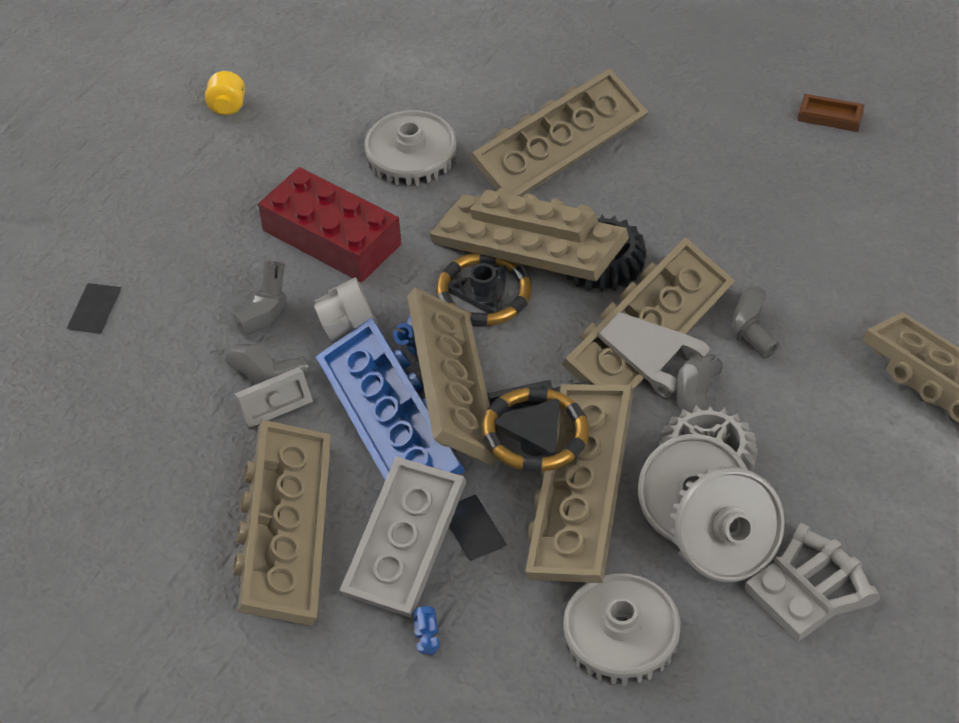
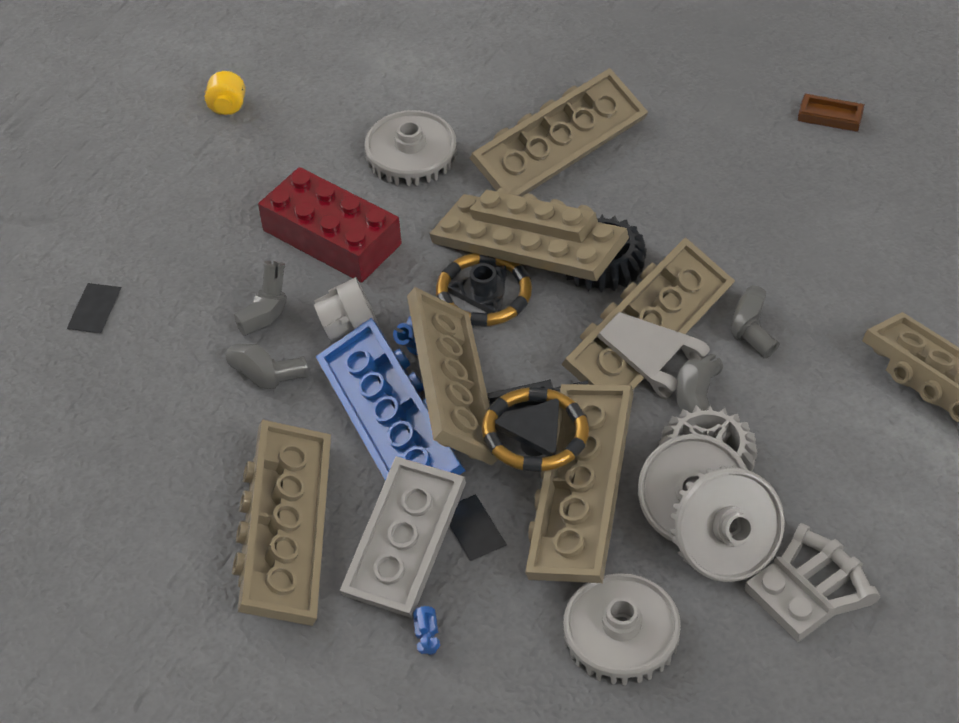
(273, 397): light grey plate -> none

